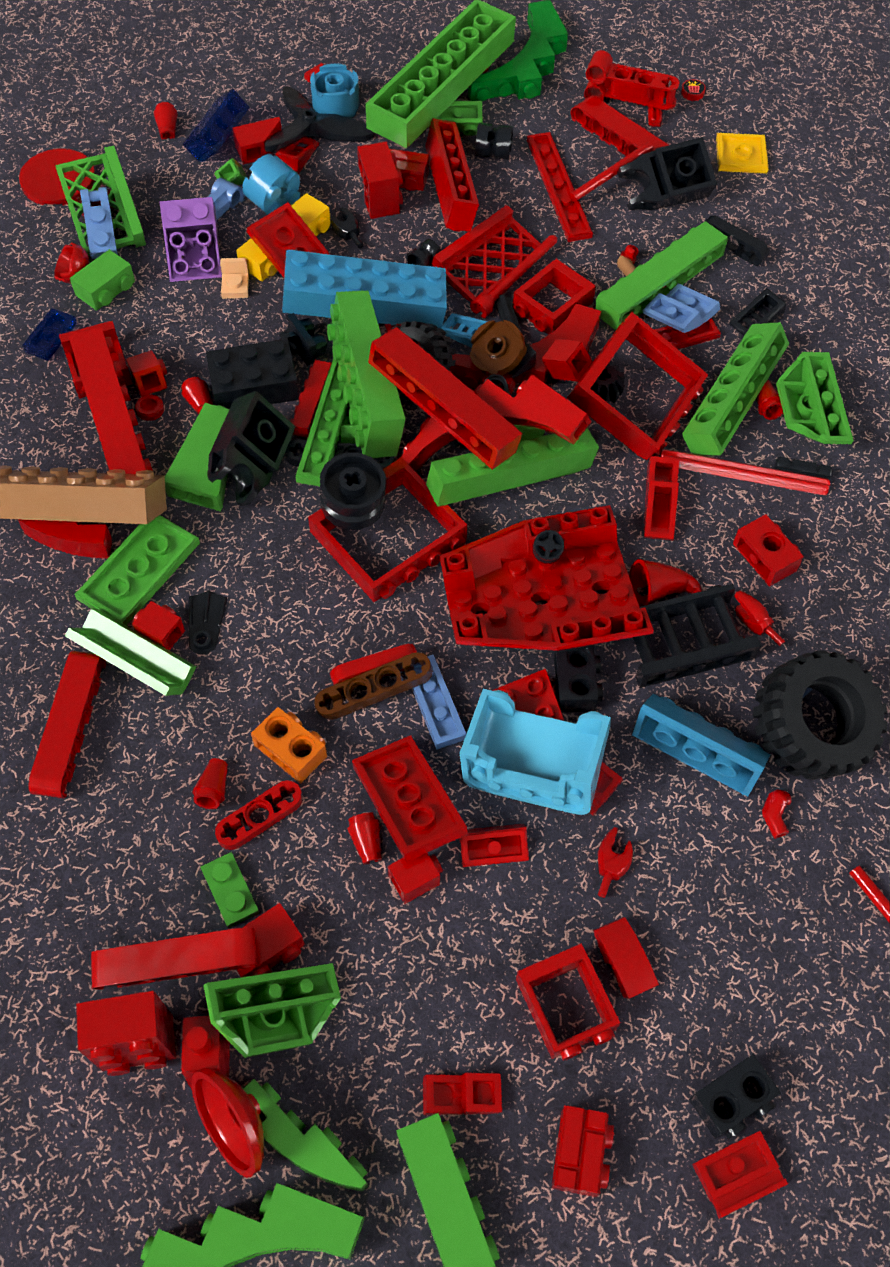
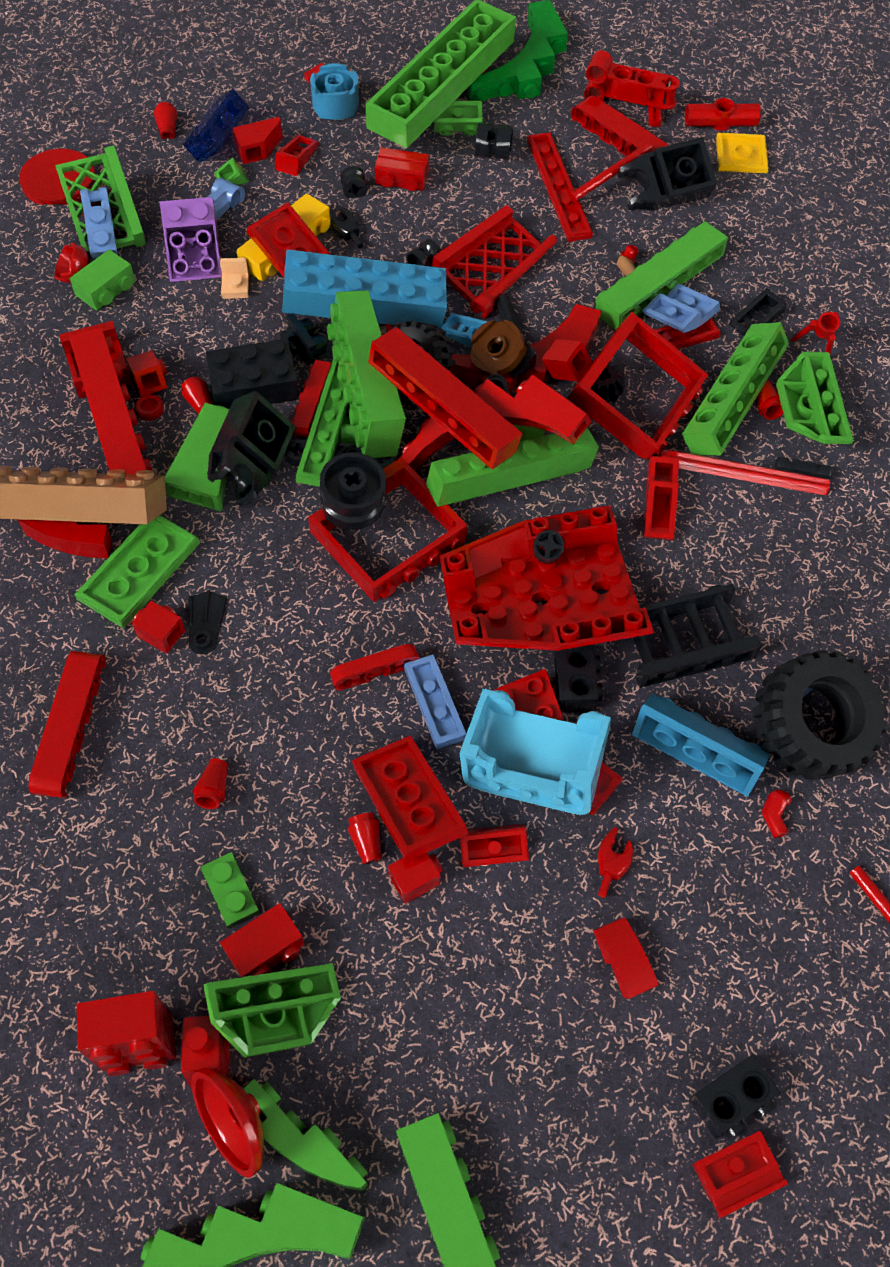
(45, 338): clear blue plate -> none
(133, 653): fence -> none
(174, 958): red beam -> none
(259, 802): red beam -> none
(271, 183): dark azure brick -> none
(284, 749): orange brick -> none
(311, 123): black piece -> none
(353, 182): none -> black wheel
(375, 690): reddish brown beam -> none
(380, 179): red brick -> none
(451, 175): red brick -> none
(462, 1094): red slope -> none
(551, 968): red window -> none
(563, 278): red window -> none
(581, 1151): red brick -> none
(661, 580): red hat -> none
(693, 90): tile -> none
(722, 114): none -> red piece
(743, 238): black beam -> none
(755, 540): red brick -> none
(756, 616): red hand -> none
(824, 328): none -> red plant

